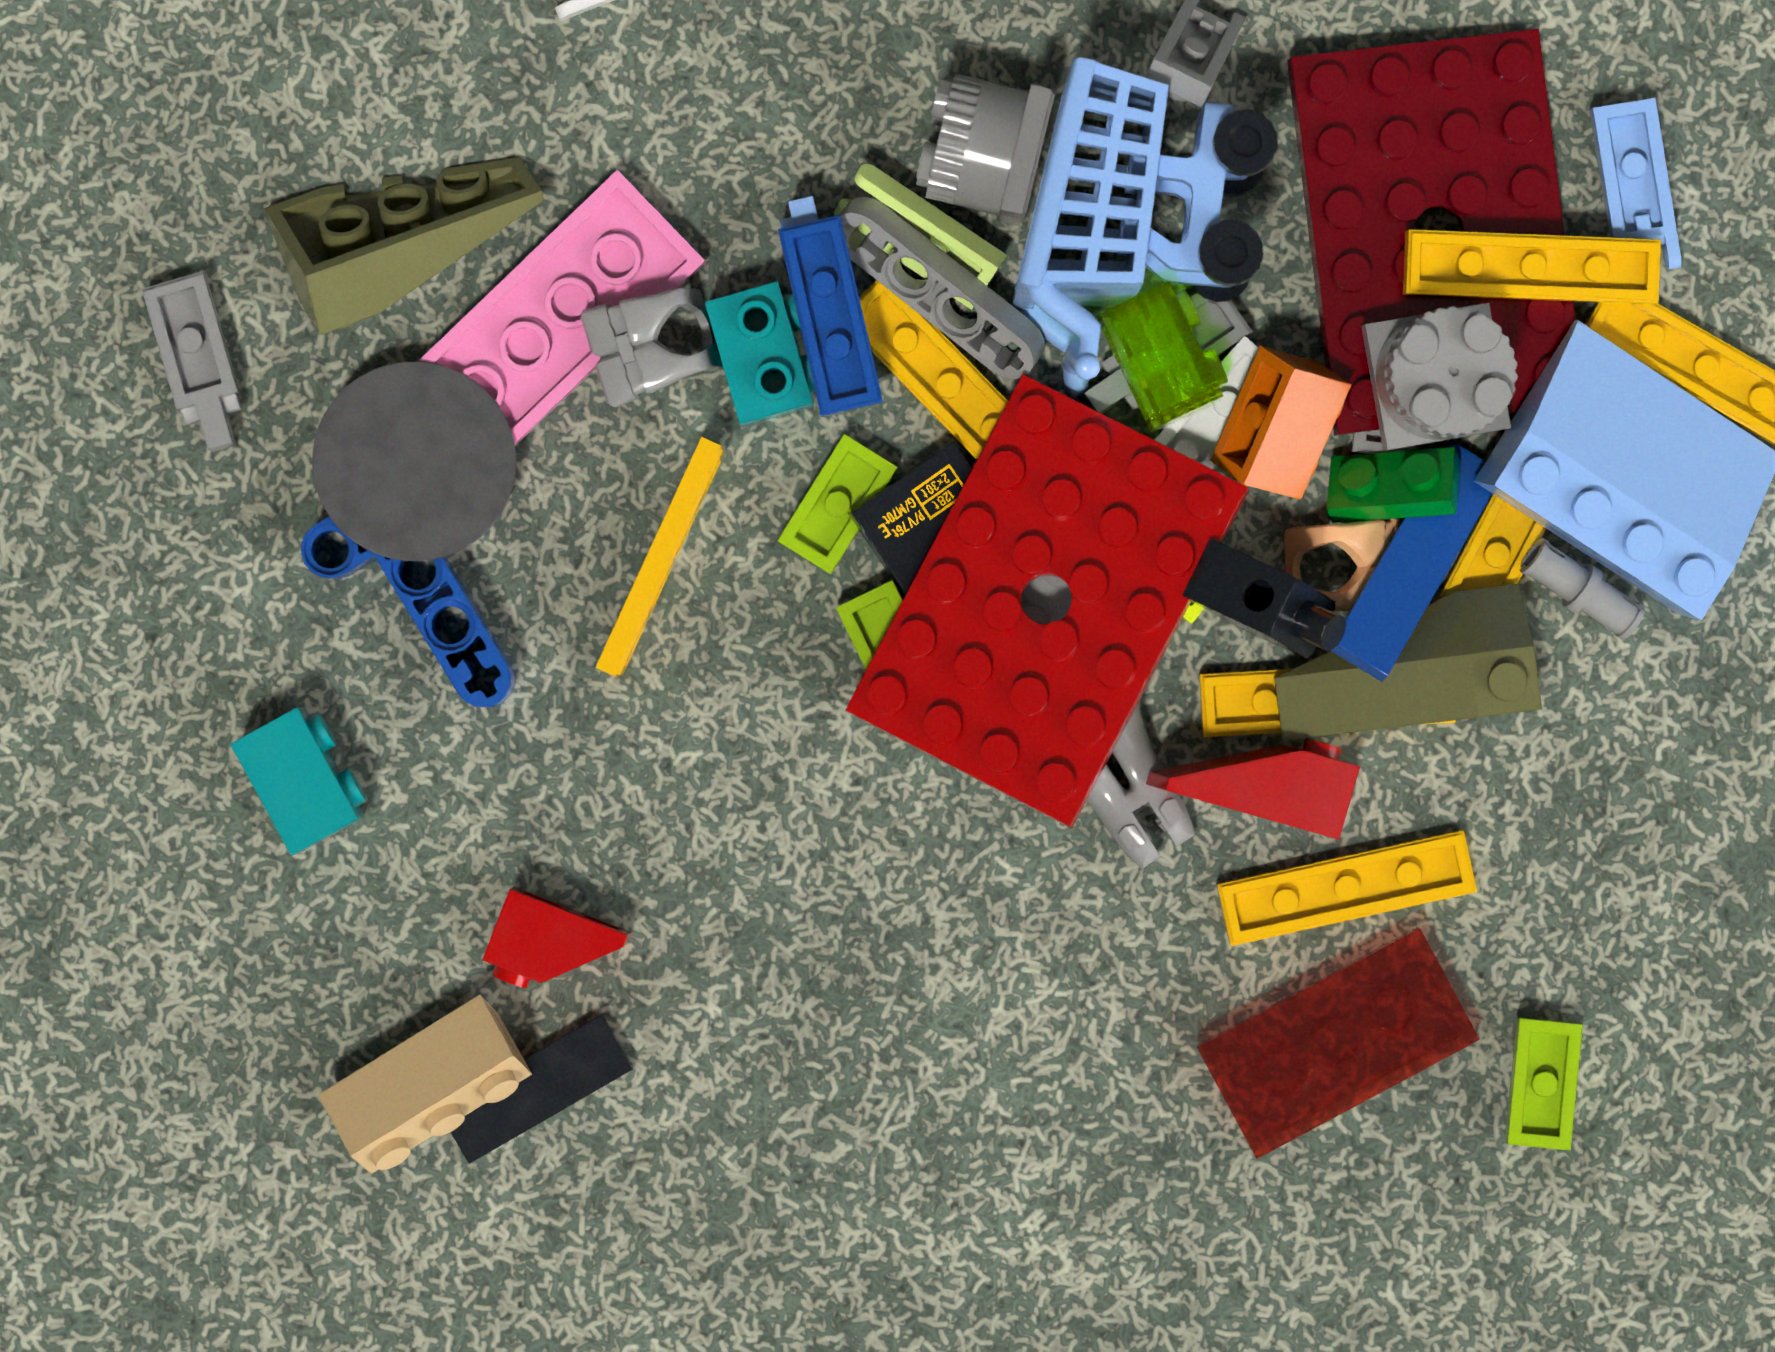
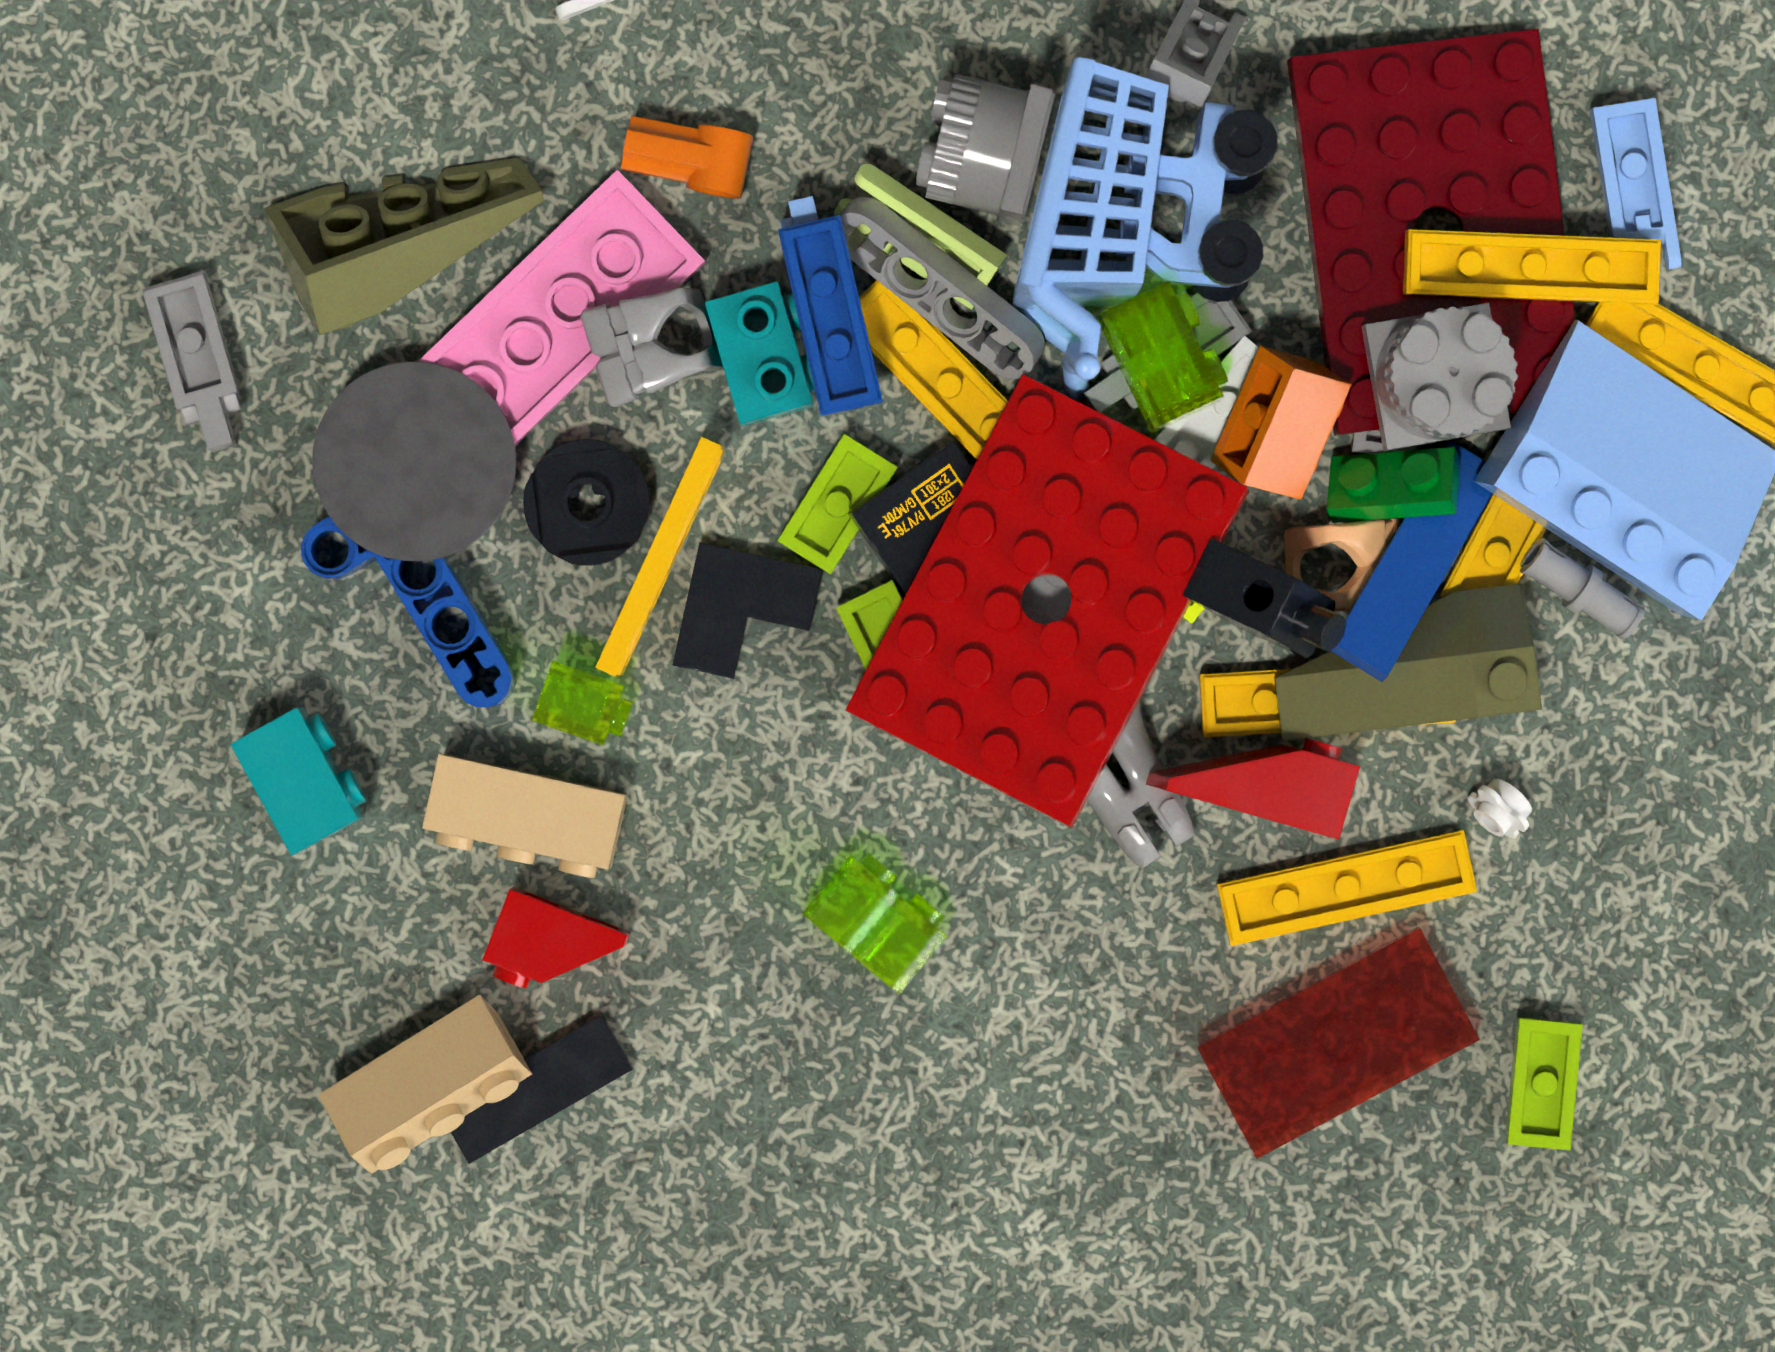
(524, 814): none -> tan brick
(559, 479): none -> black plate
(583, 704): none -> clear neon green brick
(704, 158): none -> orange piece
(726, 592): none -> black tile
(876, 921): none -> clear neon green brick
(1501, 808): none -> white plate

